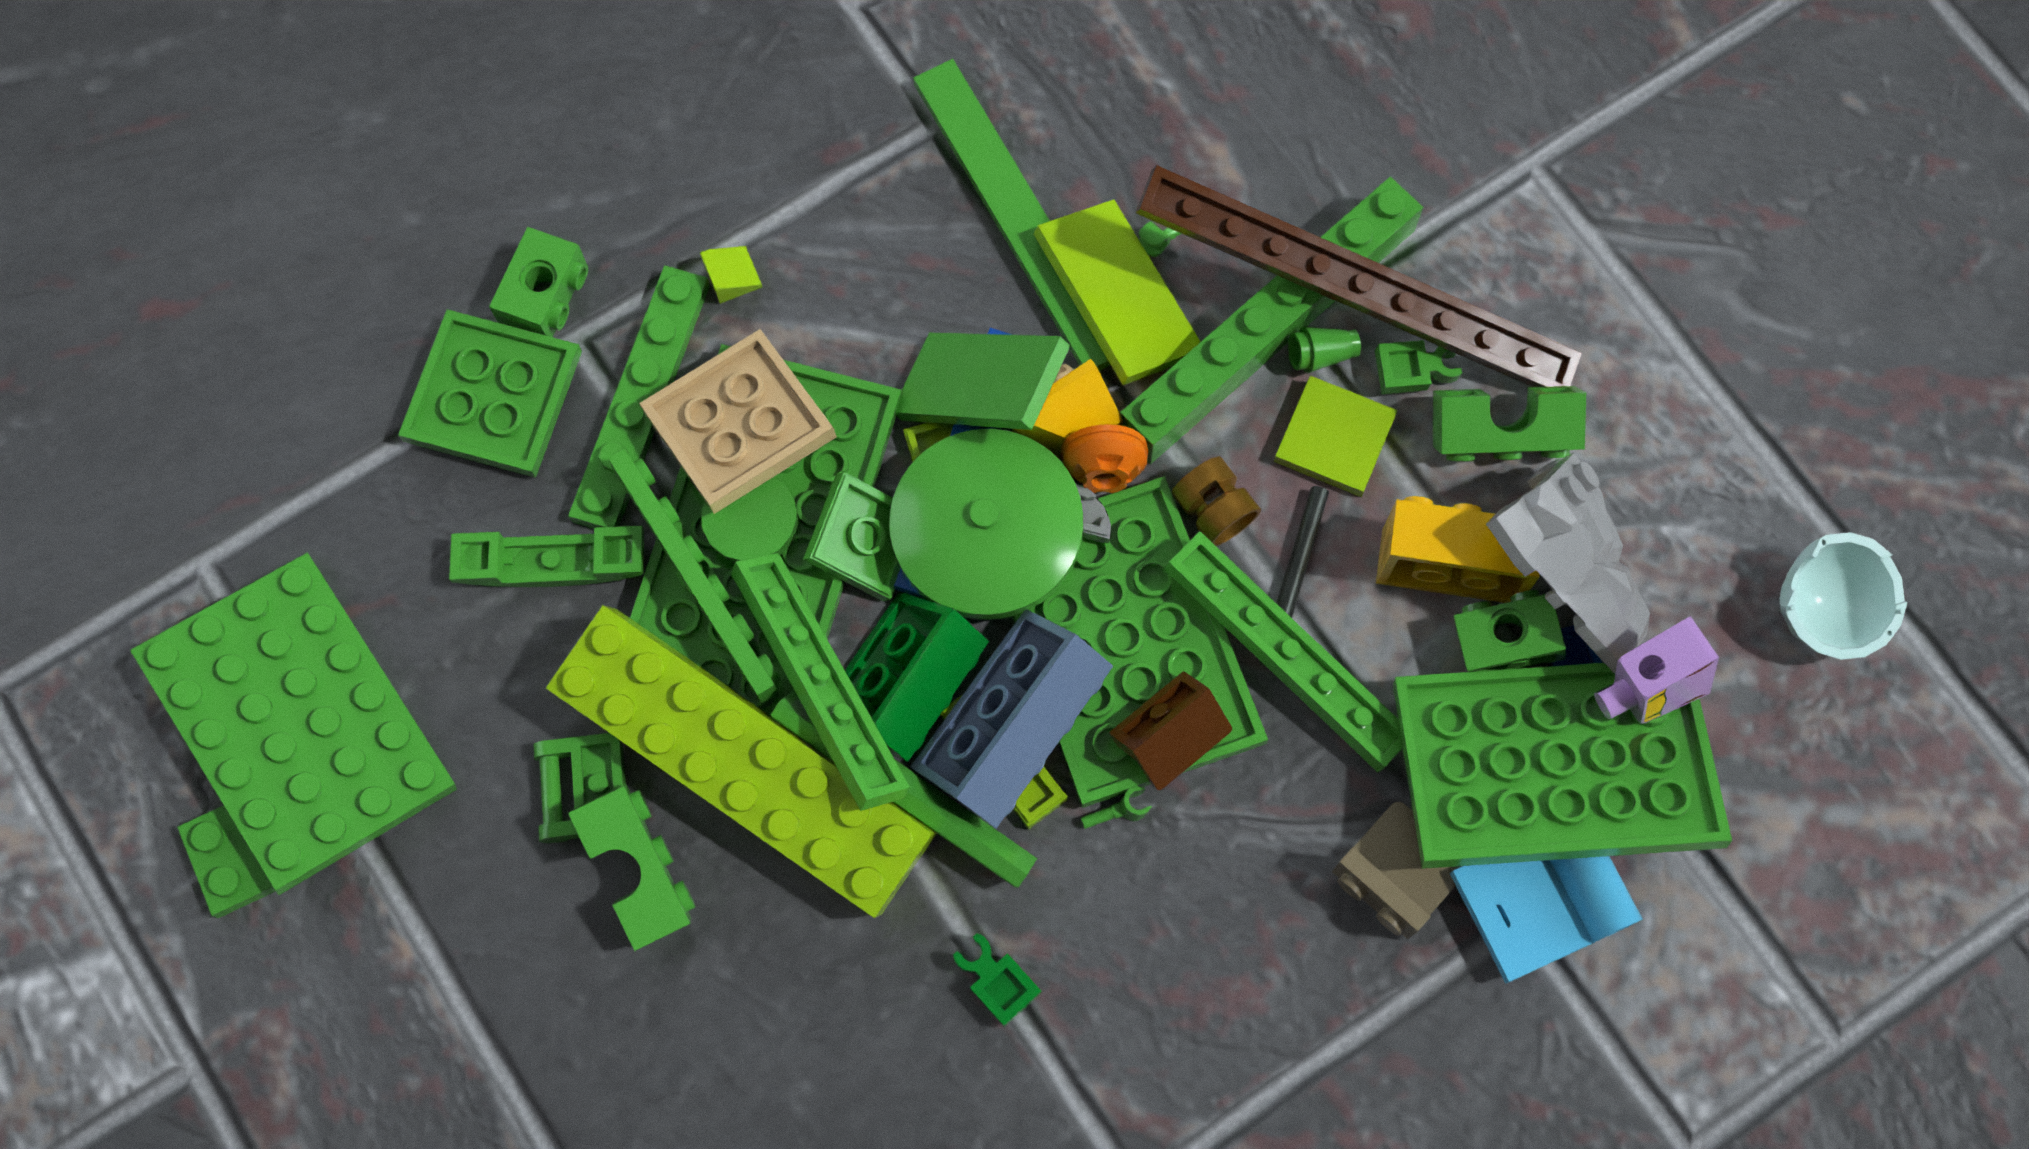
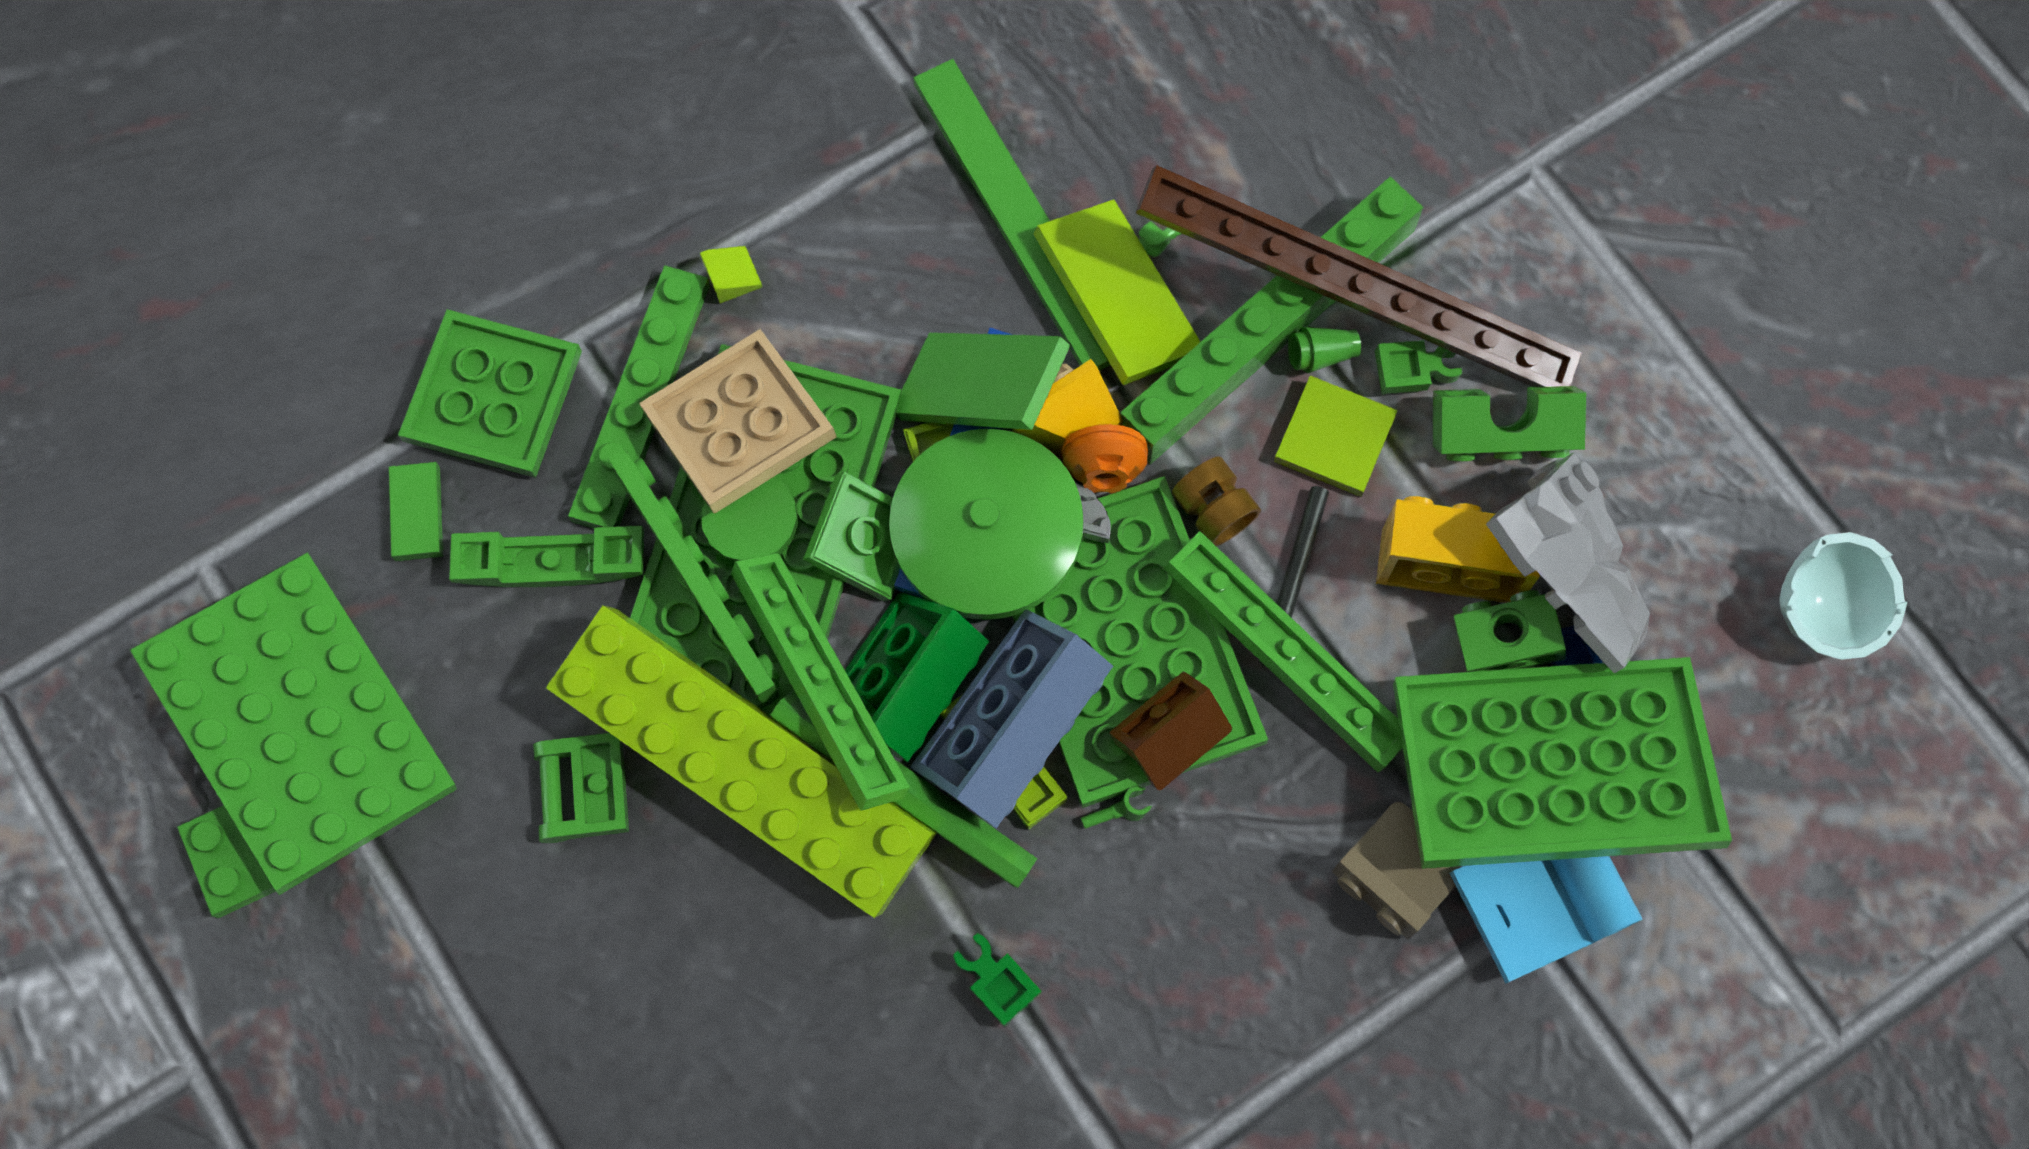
(415, 511): none -> bright green tile
(539, 260): bright green brick -> none
(657, 903): bright green arch -> none
(1661, 674): lavender torso -> none

